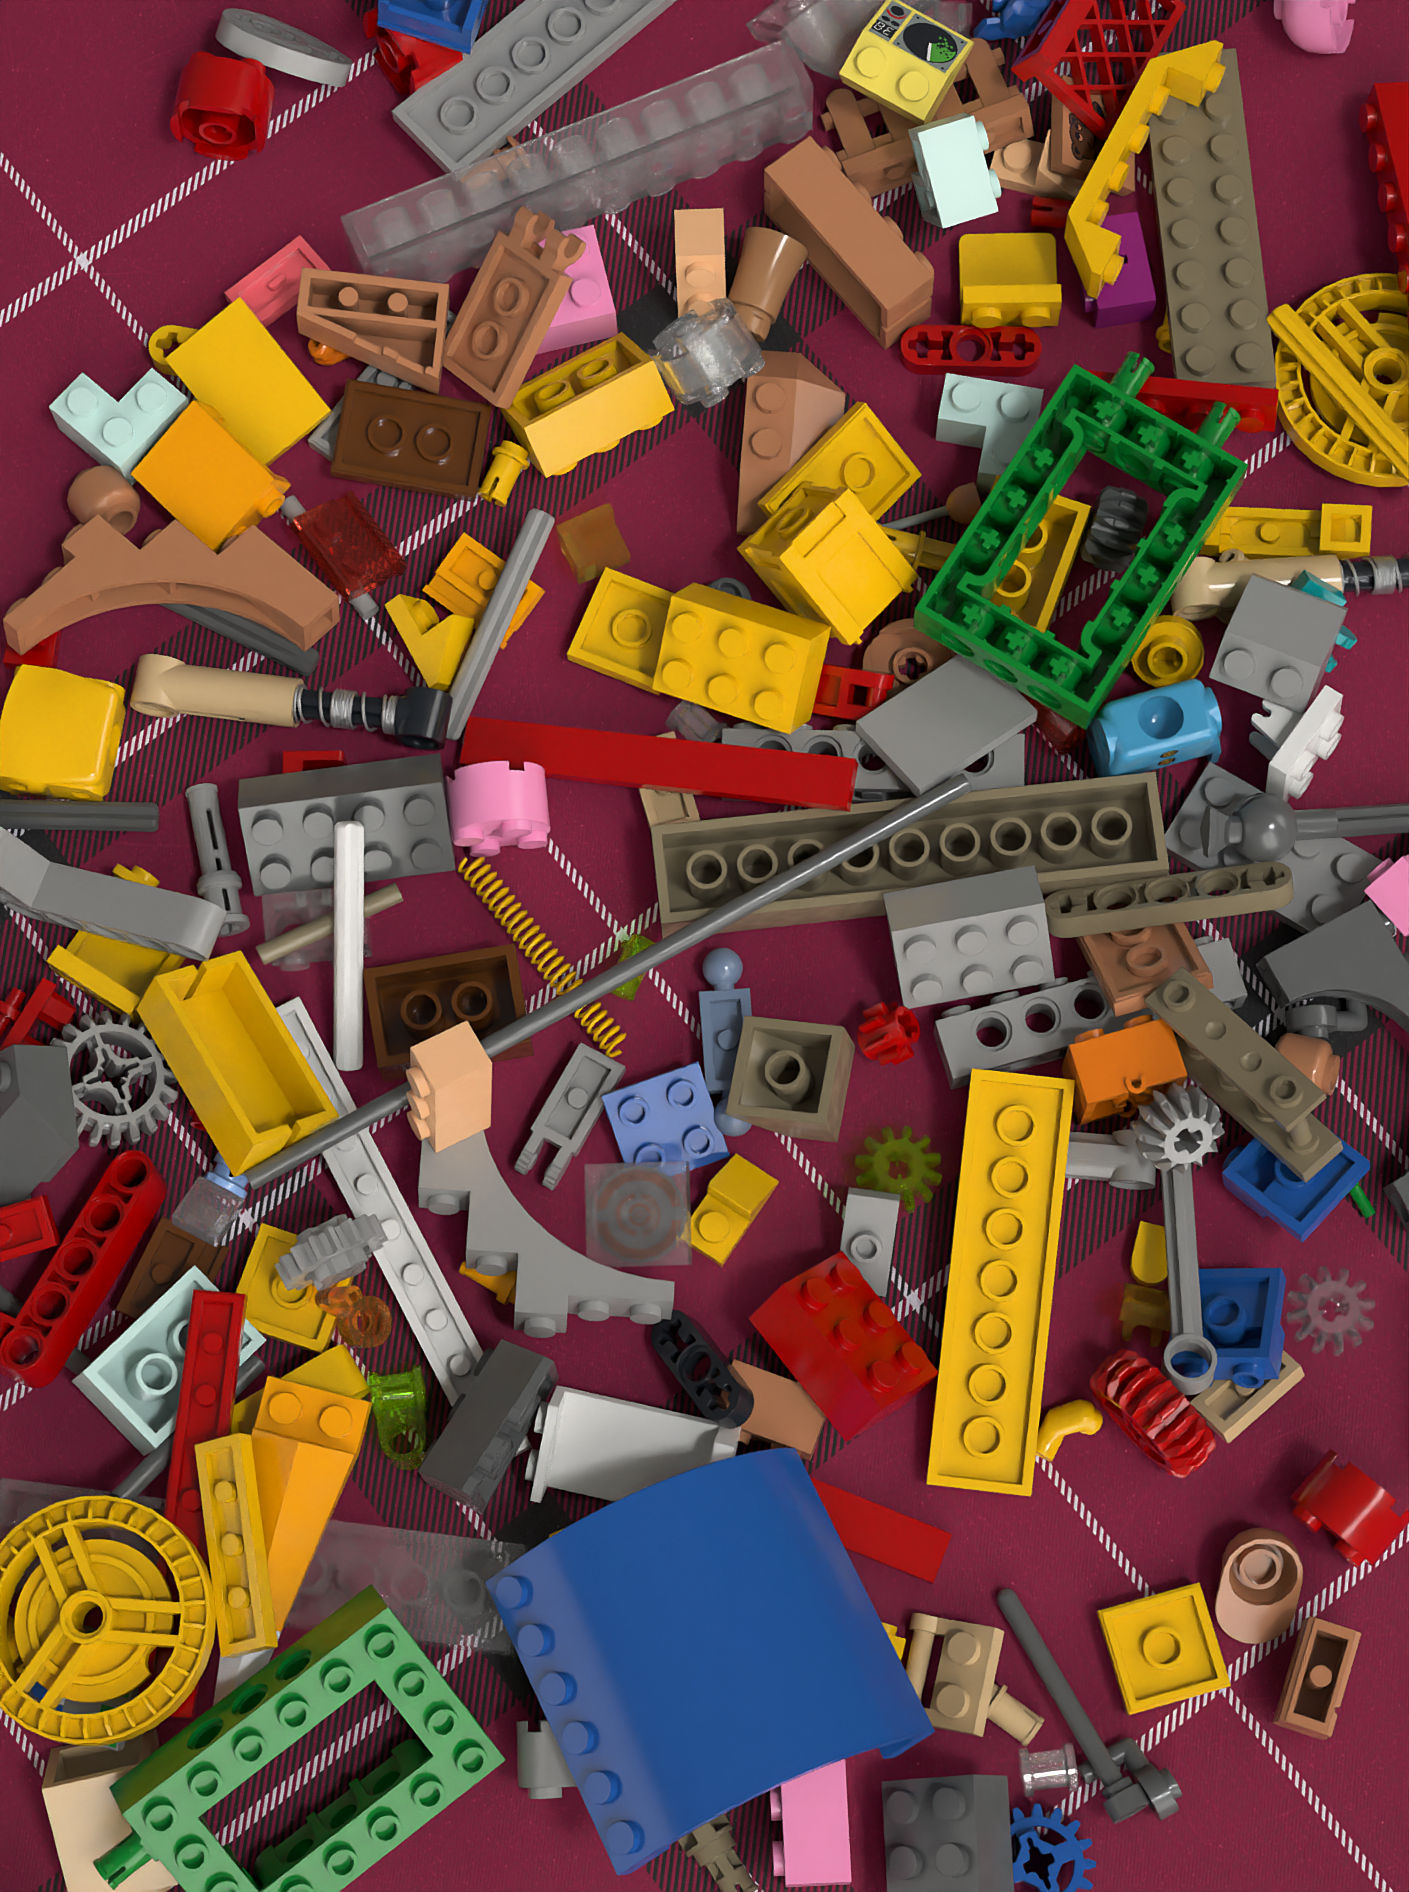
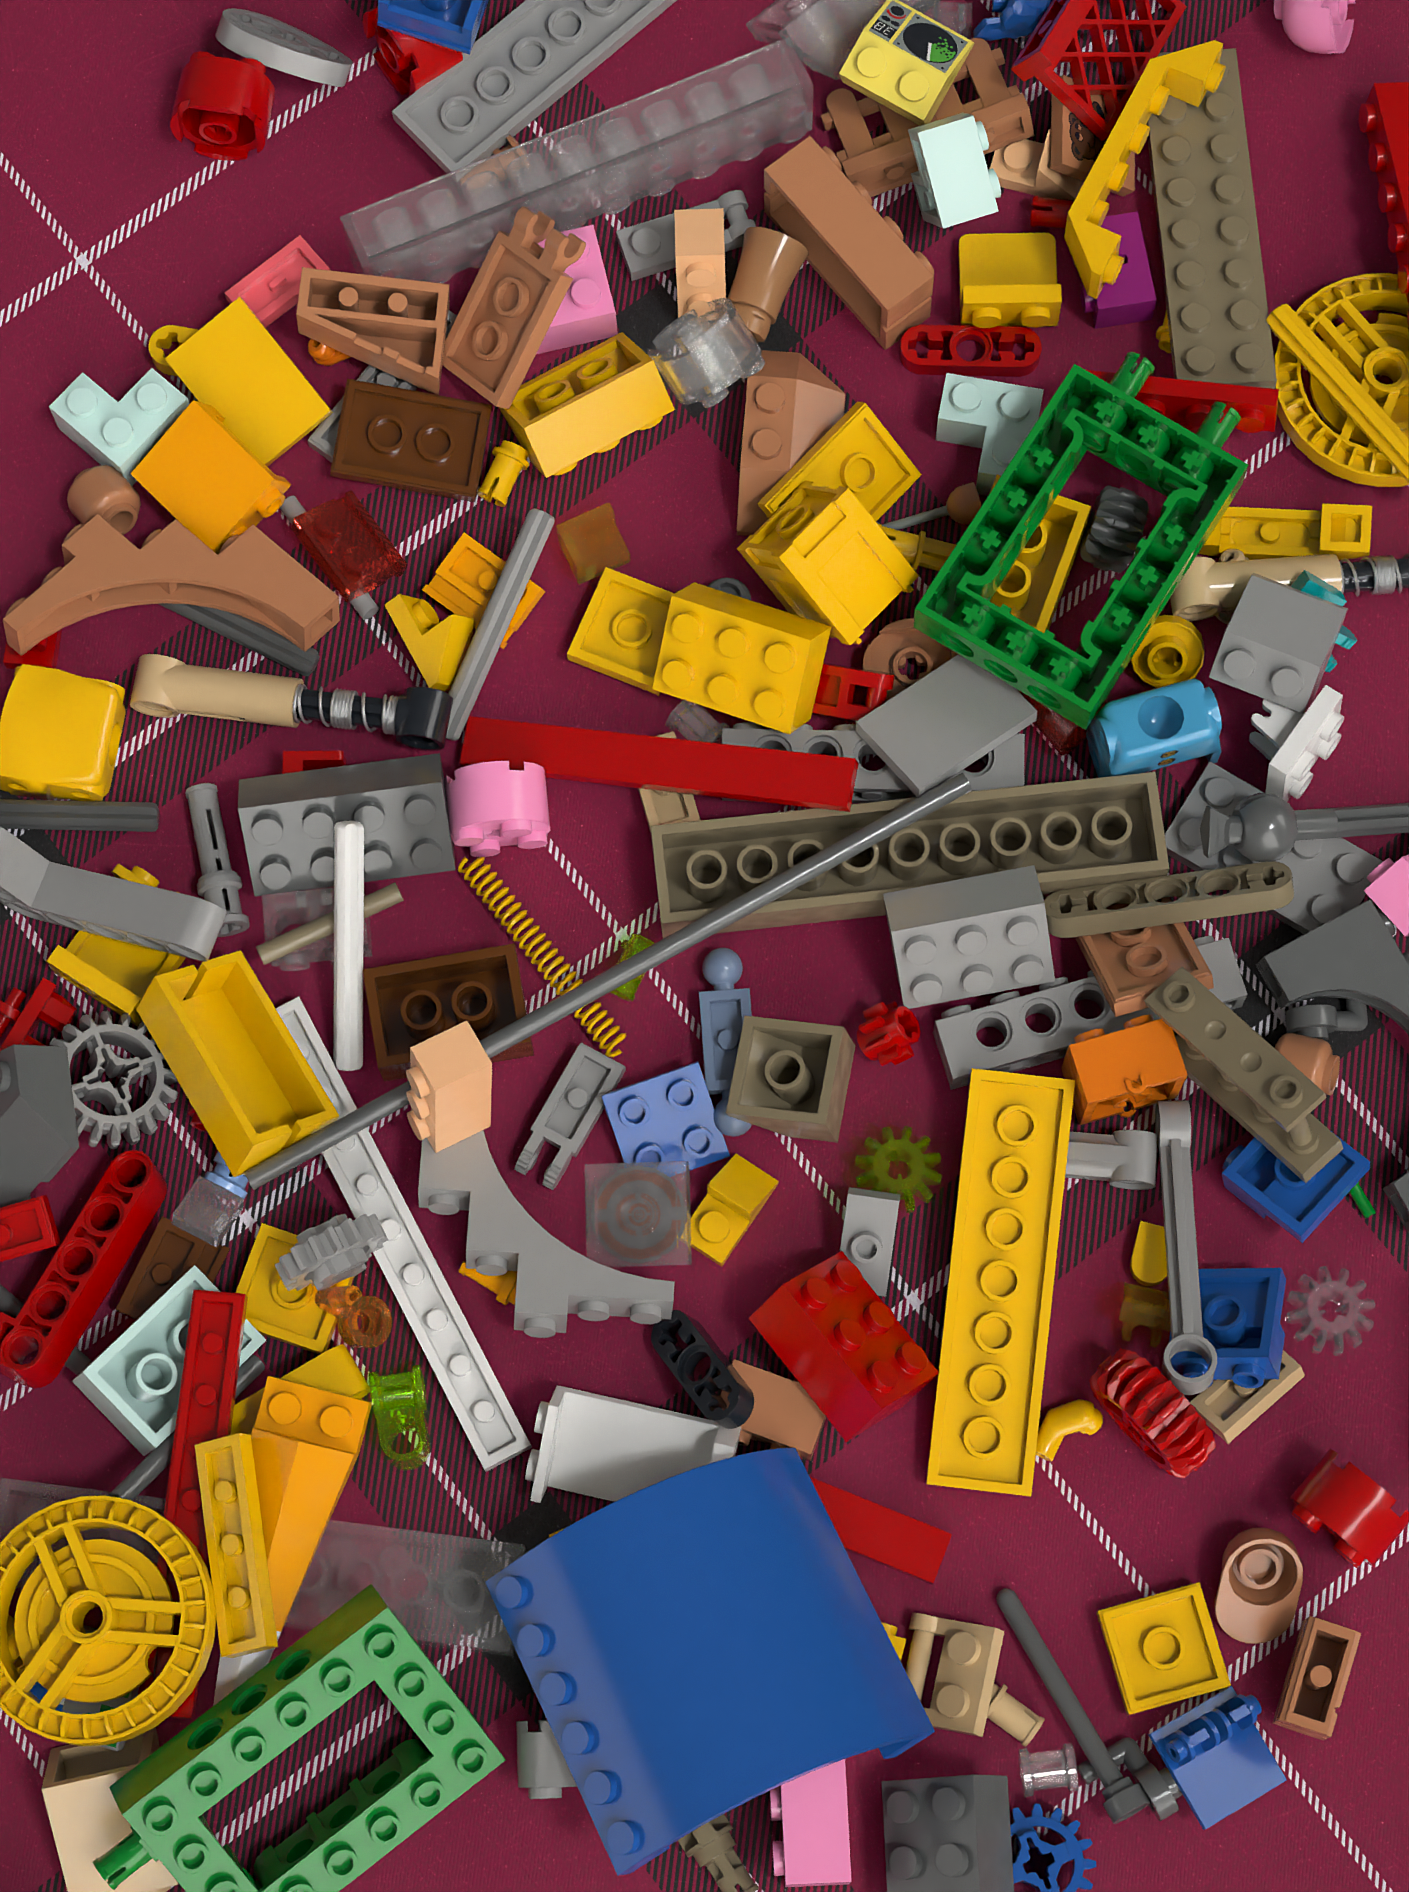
(489, 1424): dark grey wedge -> none
(651, 244): none -> light grey plate
(1178, 1128): light grey gear -> none
(1218, 1756): none -> blue hinge

